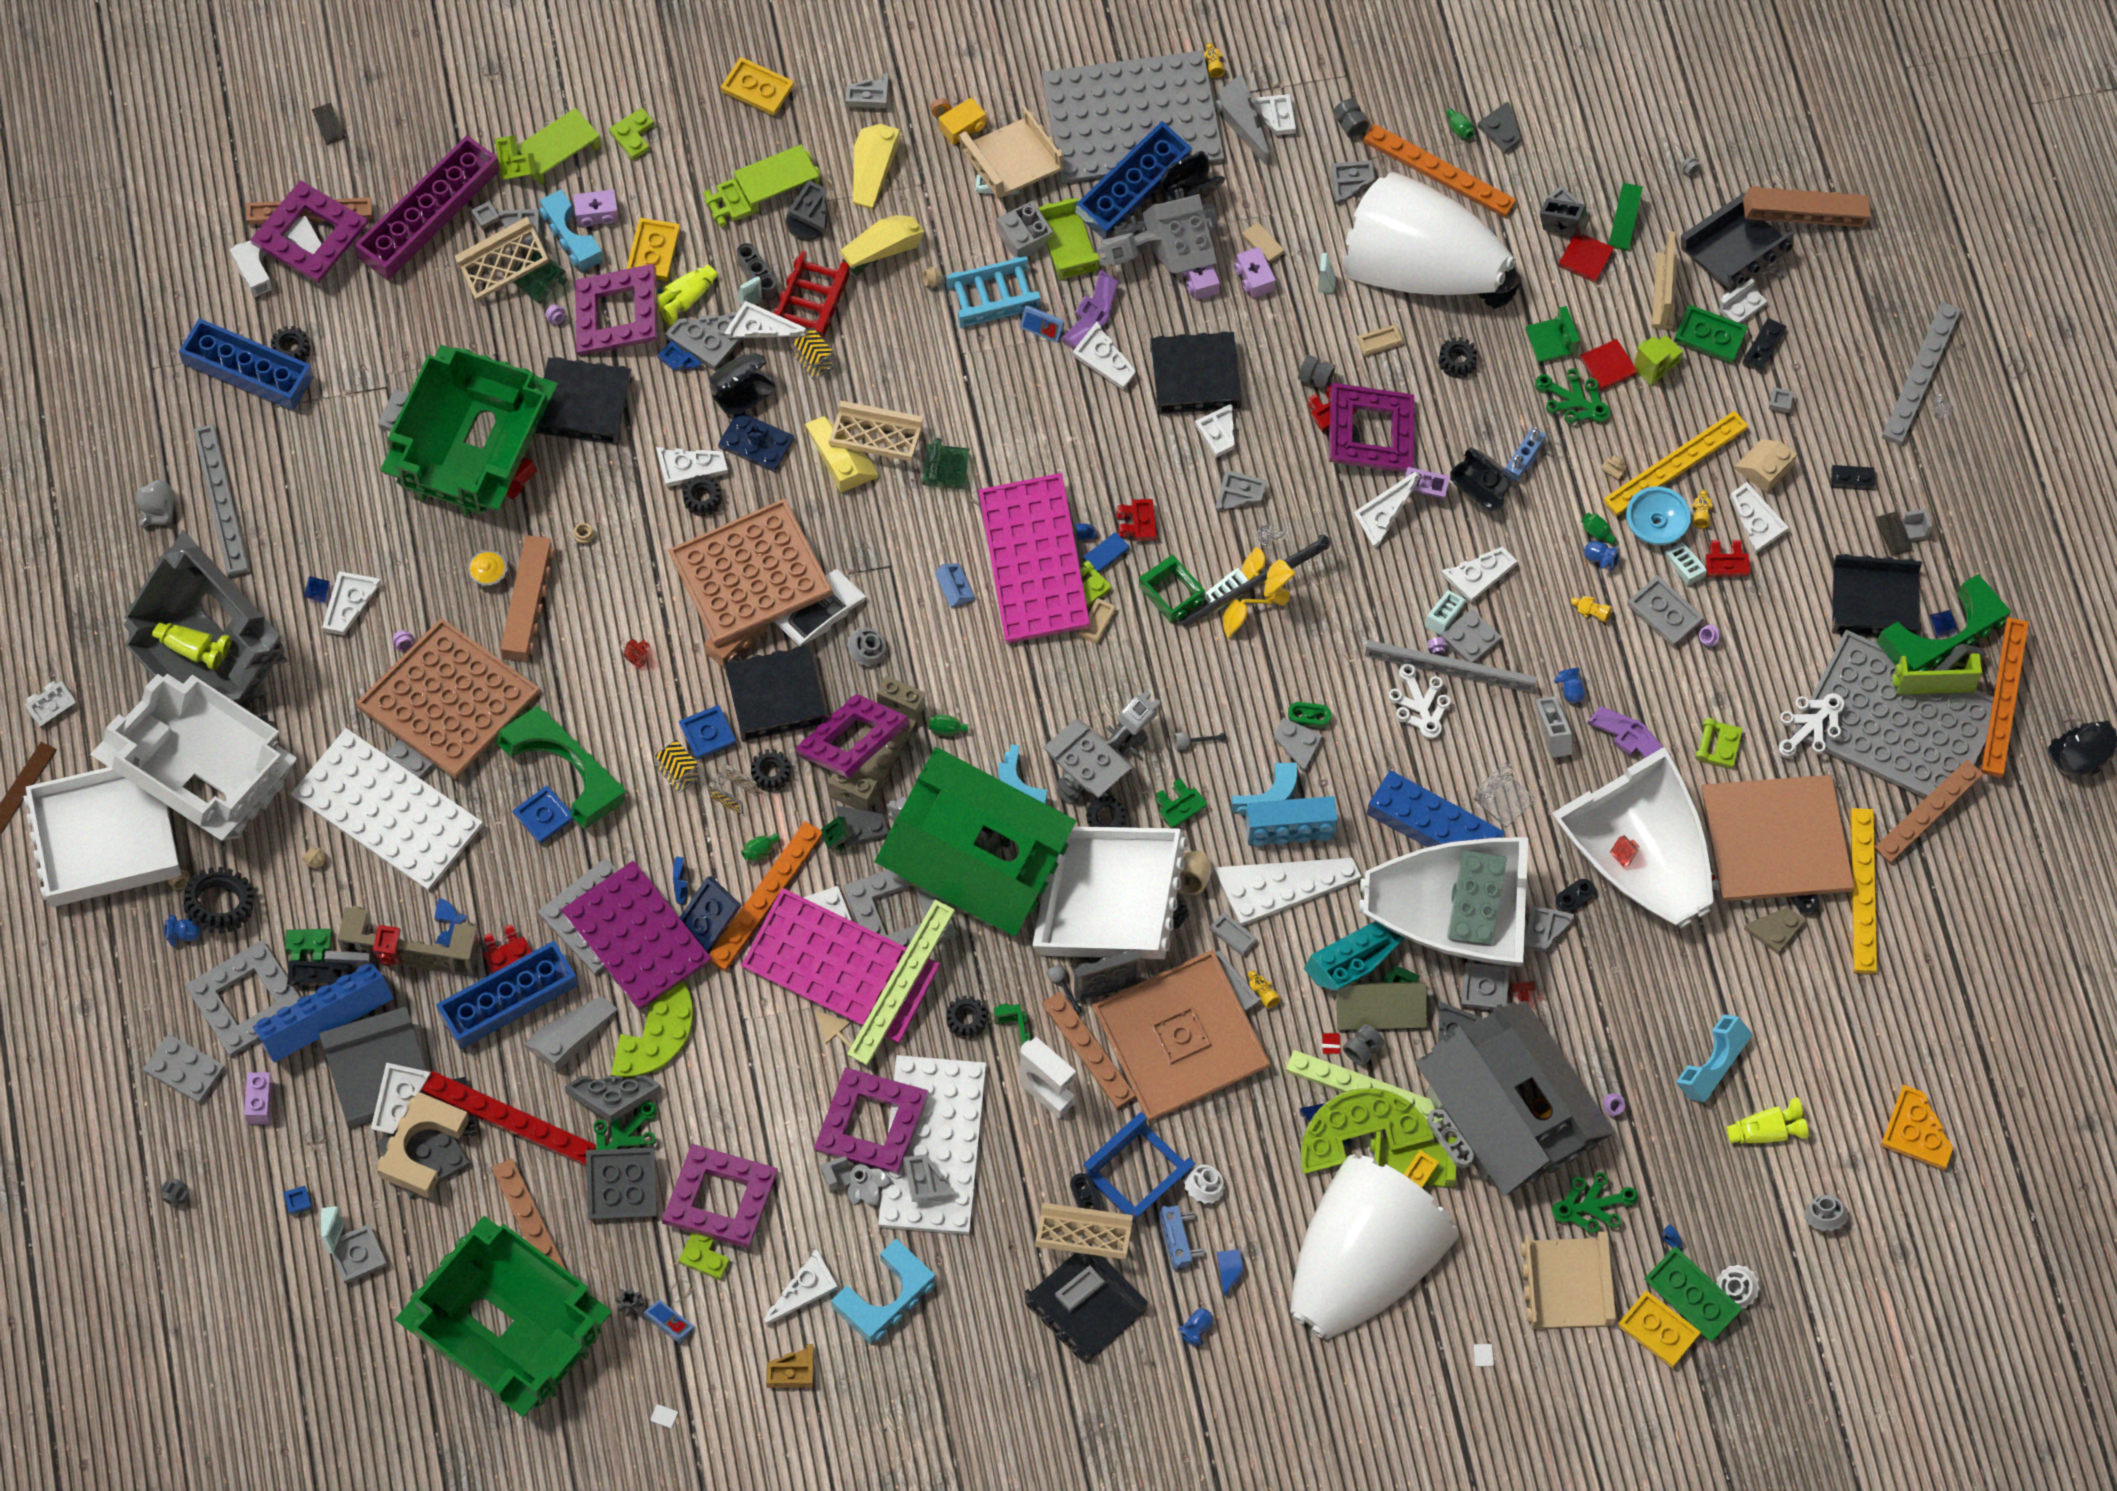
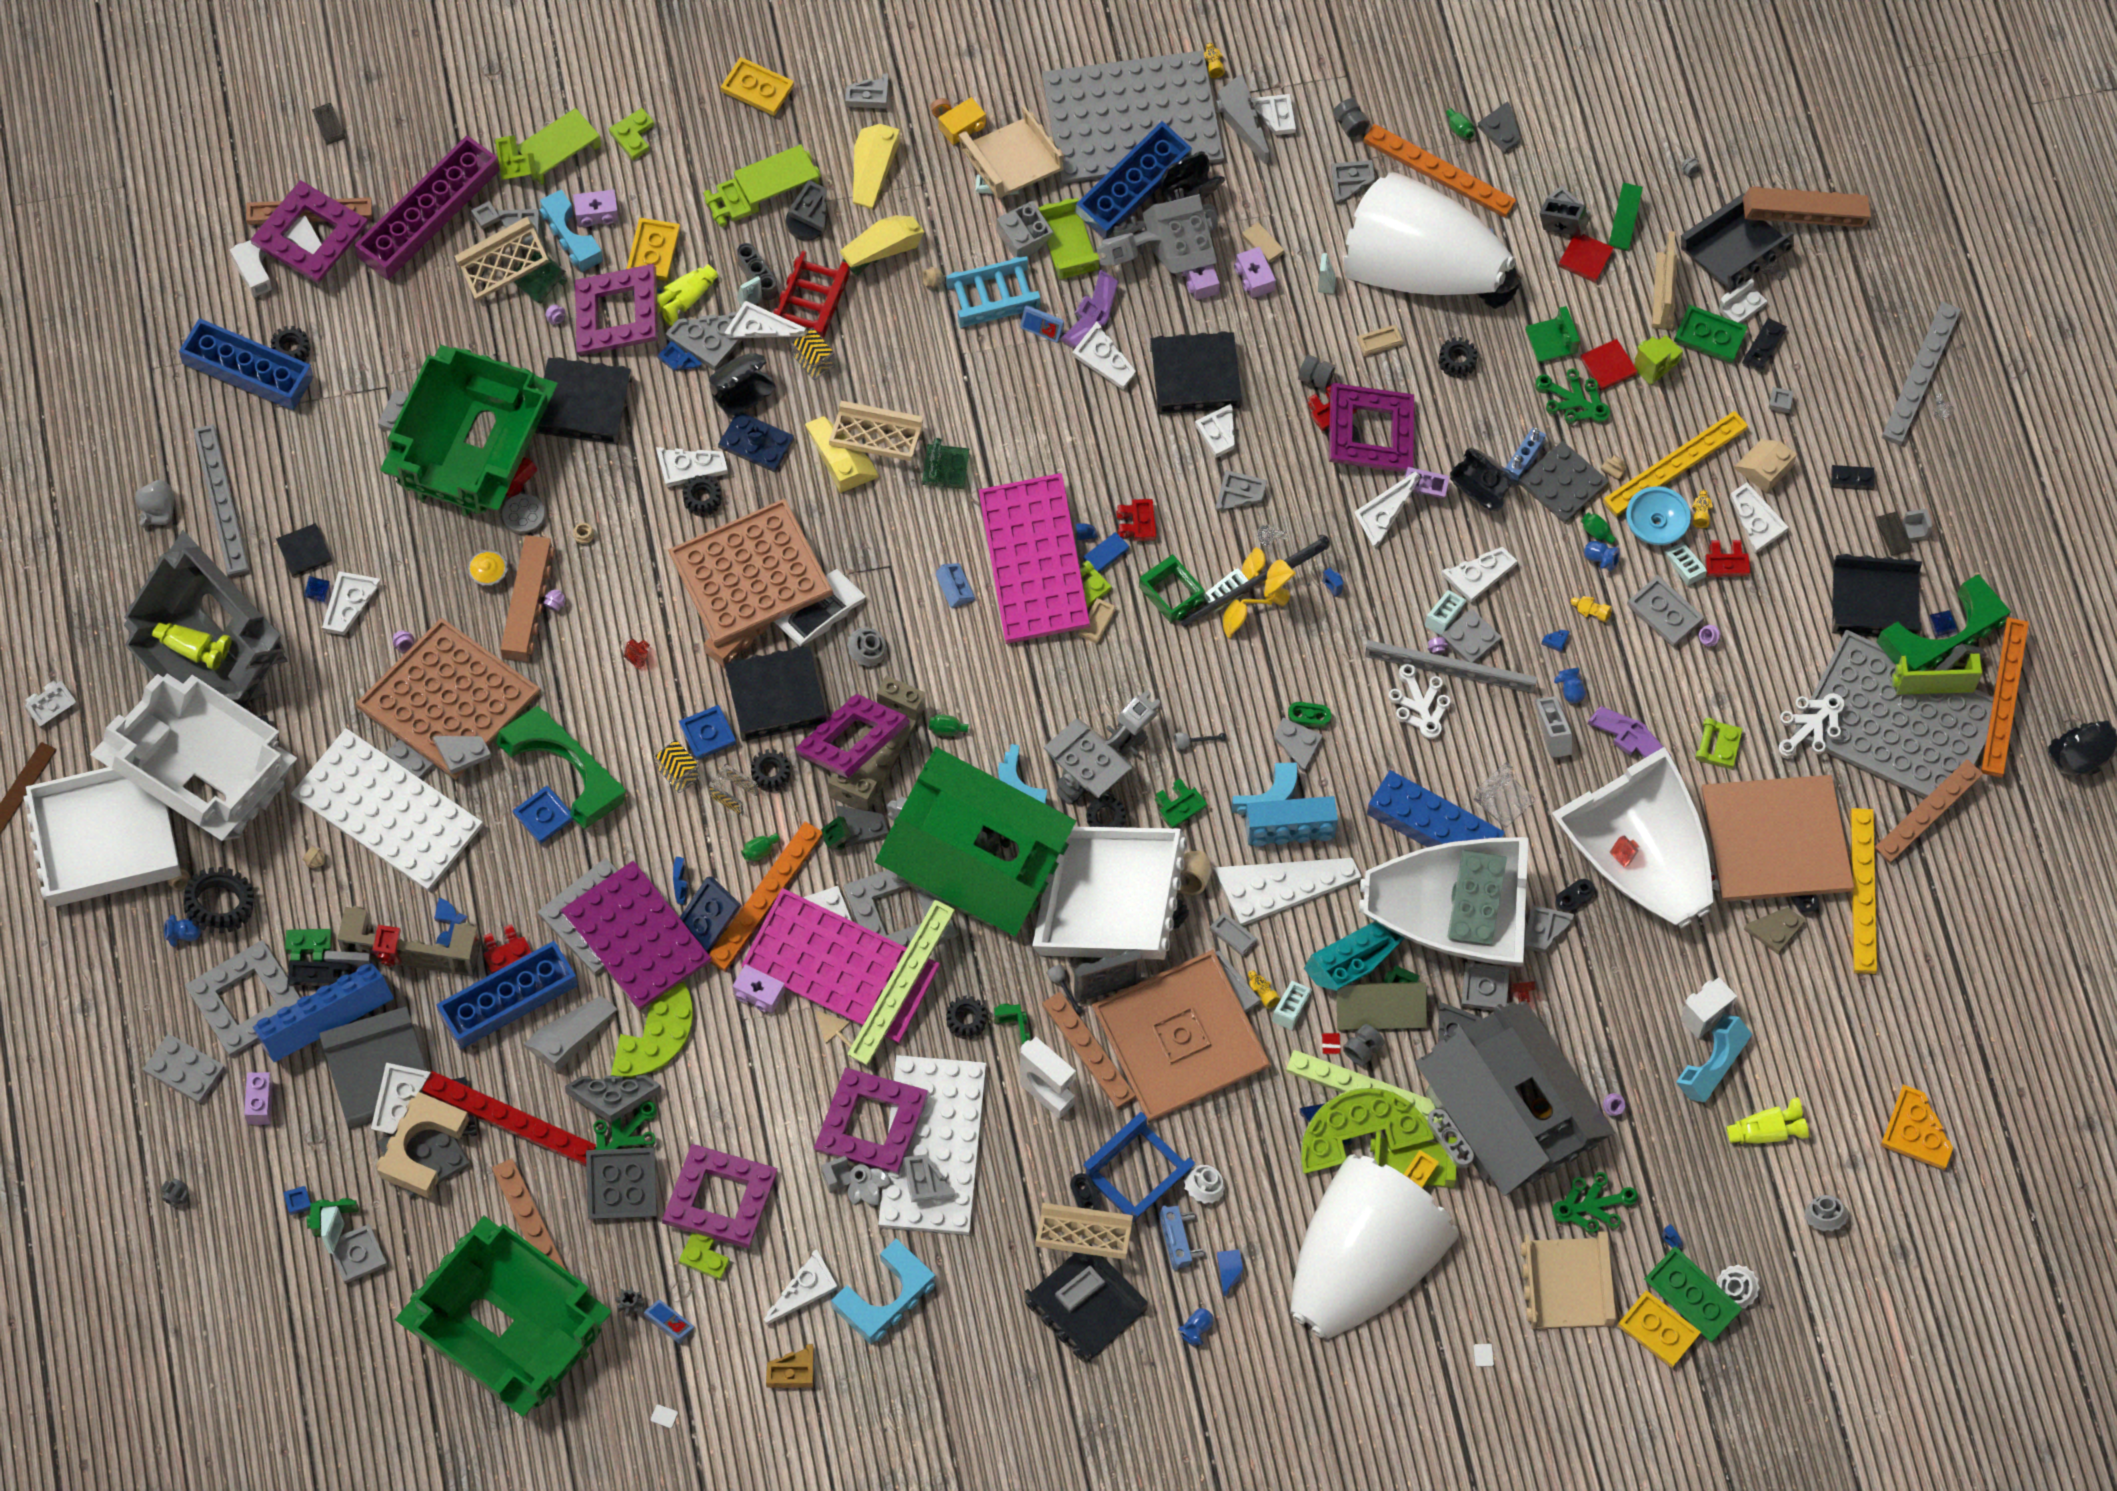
(303, 549): none -> black tile
(345, 1205): none -> green bracket
(461, 751): none -> light grey wing
(523, 514): none -> light grey tile
(554, 600): none -> lavender plate
(753, 980): none -> lavender brick
(1286, 1017): none -> light aqua slope
(1333, 581): none -> blue plate
(1556, 640): none -> blue tile
(1563, 482): none -> dark grey plate
(1707, 1007): none -> white brick

